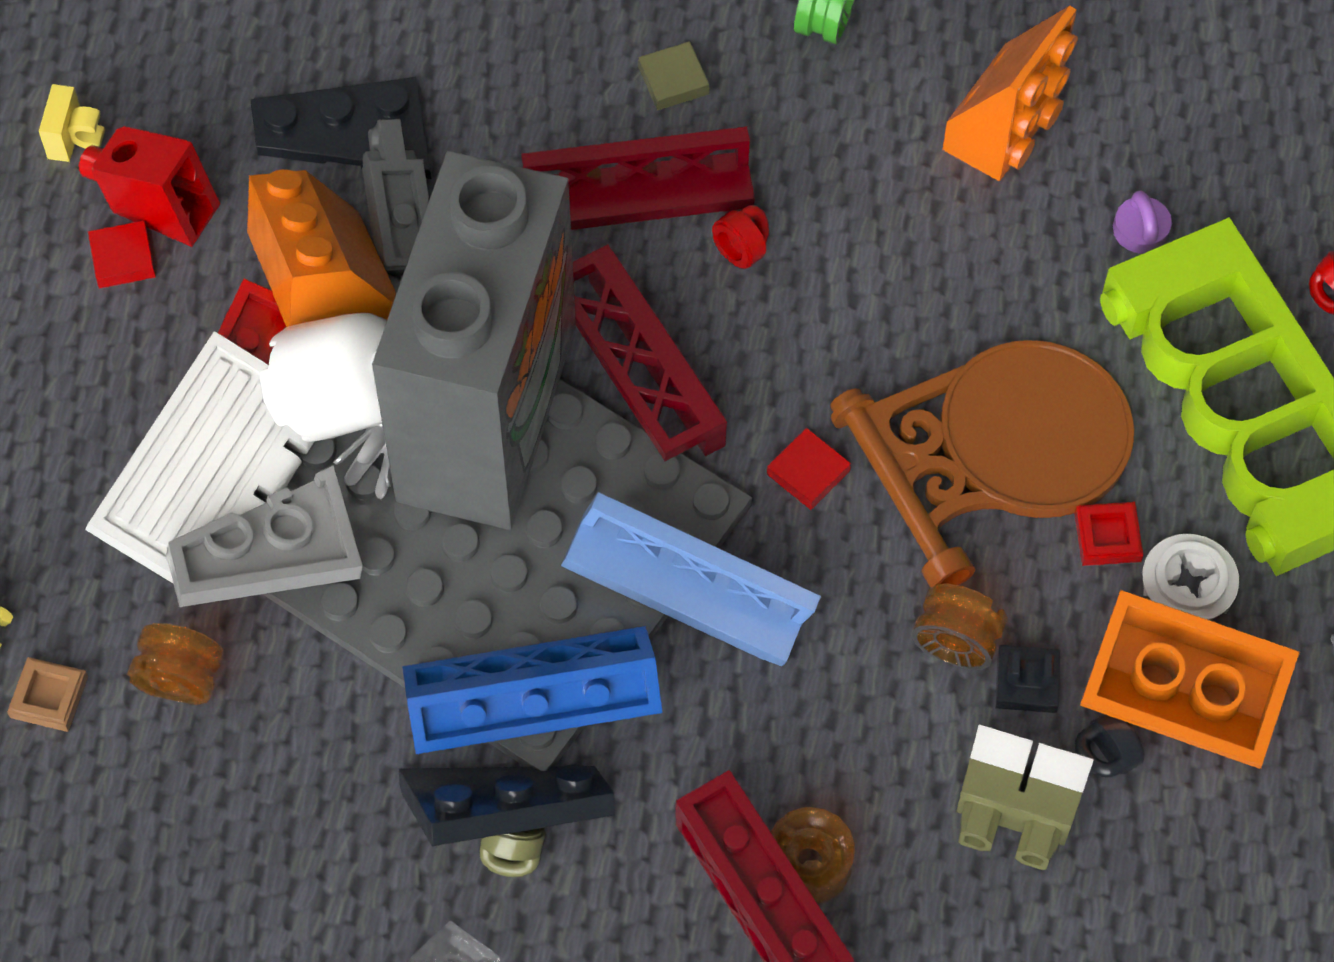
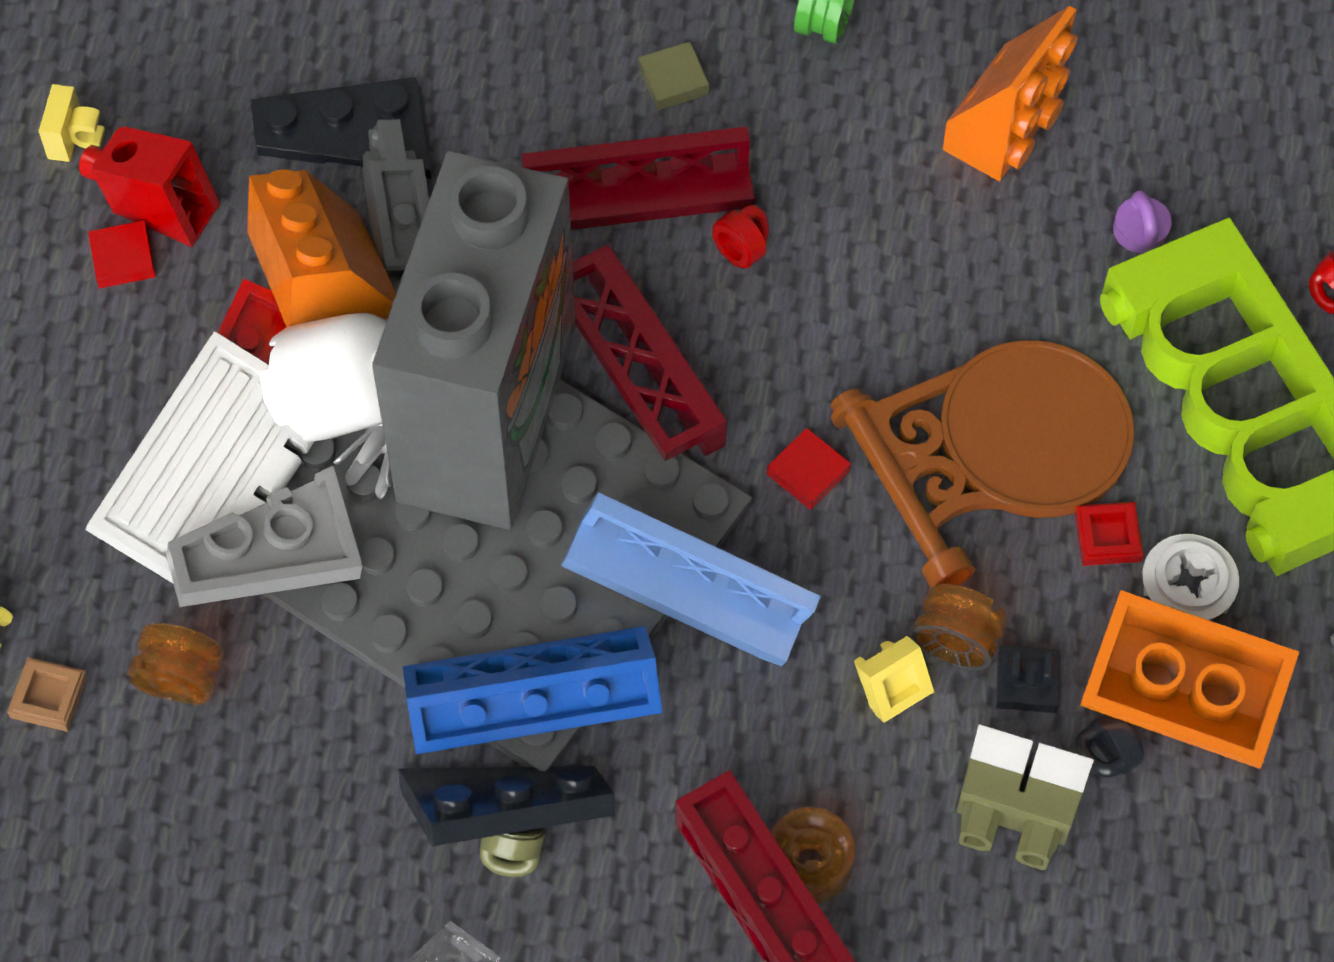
(894, 678): none -> light yellow tile

